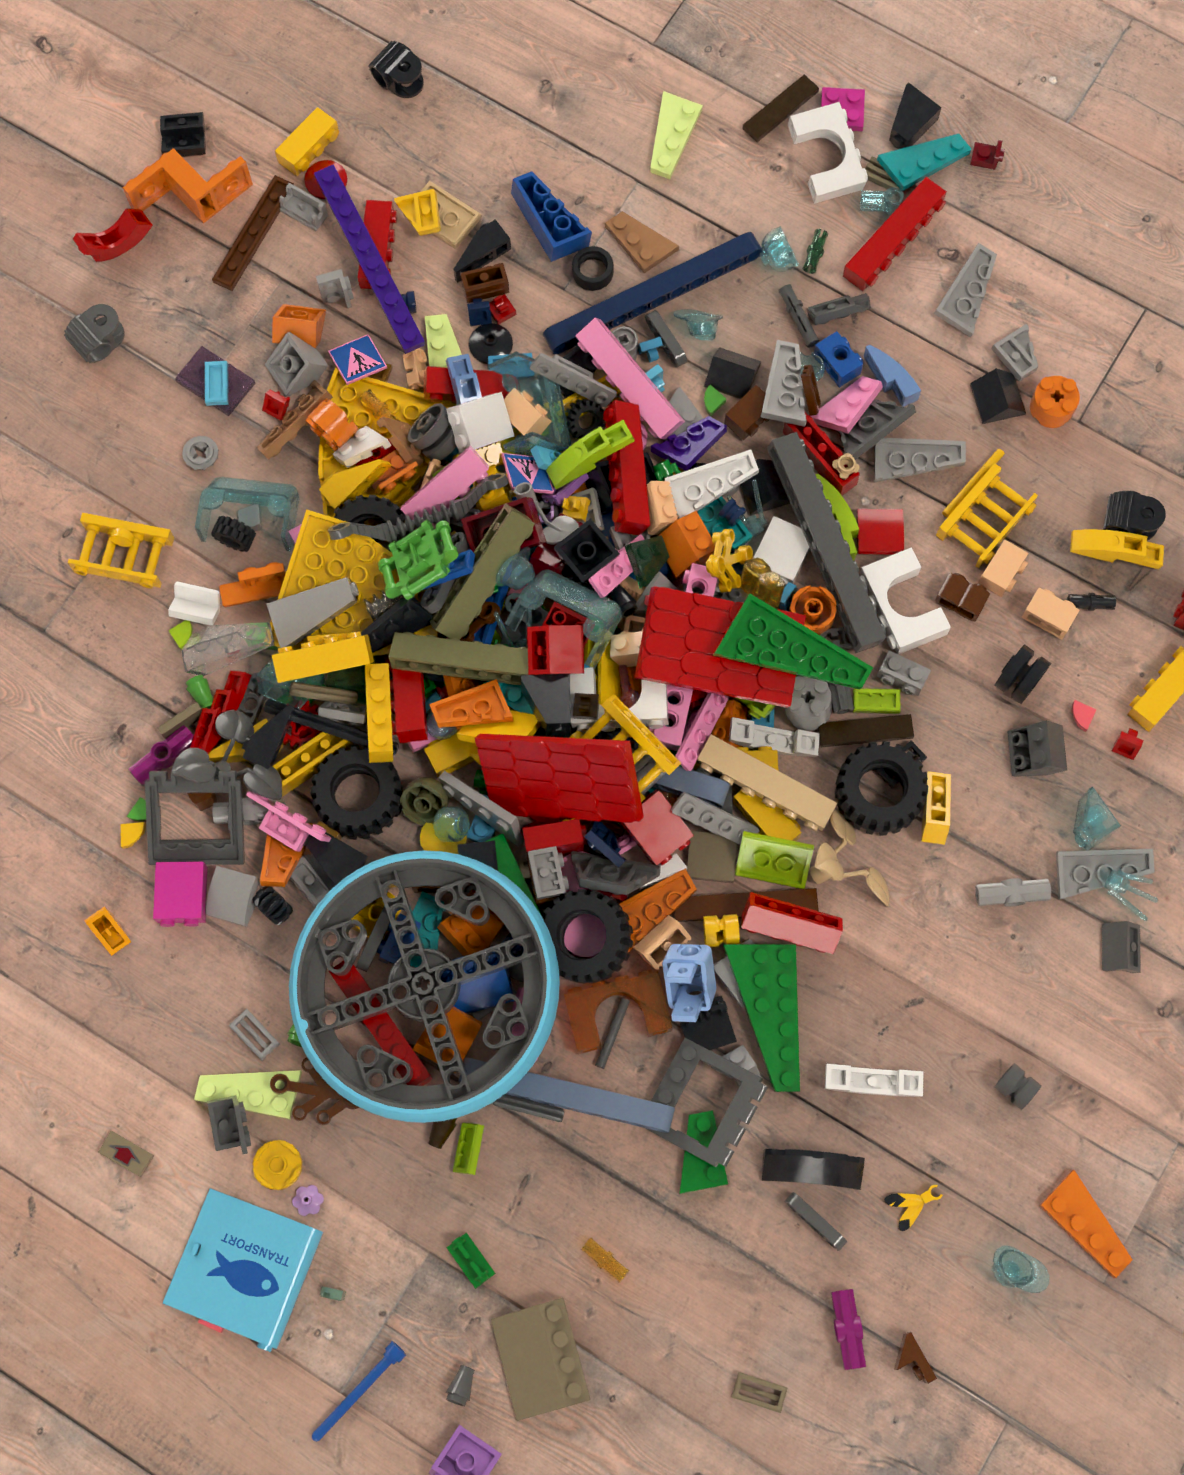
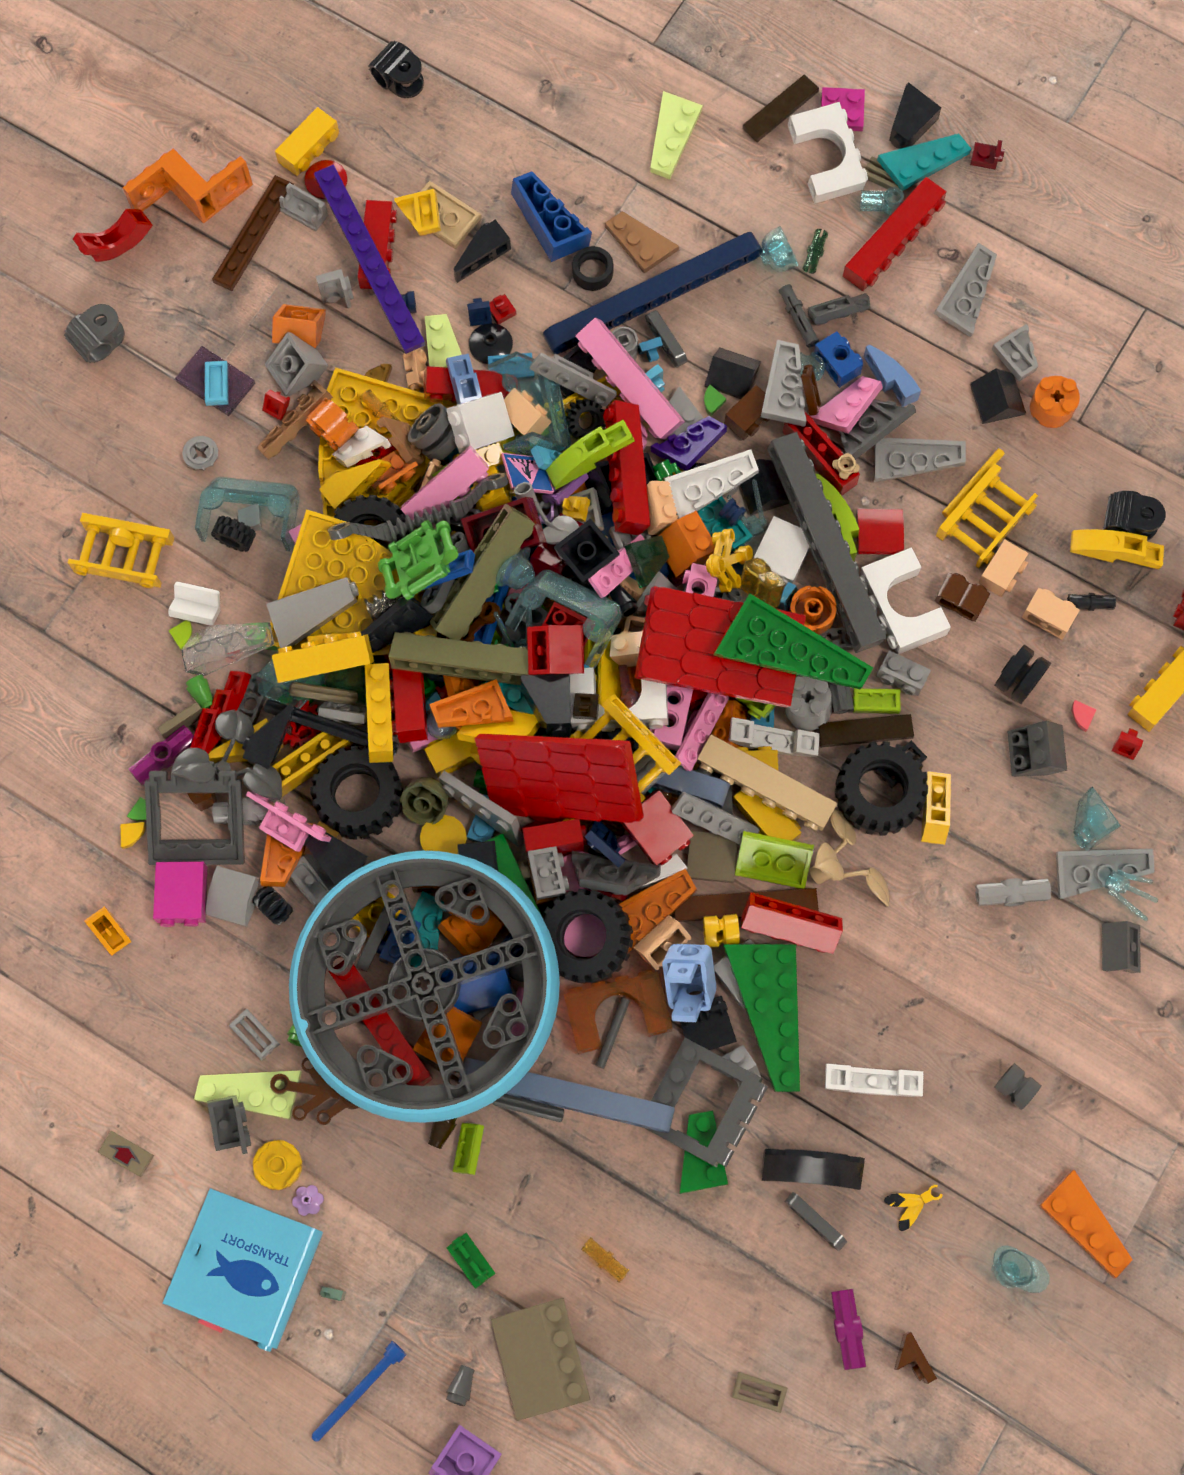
(183, 133): black slope -> none
(254, 585): orange bracket -> none
(357, 359): piece -> none
(451, 824): clear light blue hair -> none
(485, 282): reddish brown brick -> none
(699, 323): clear light blue piece -> none

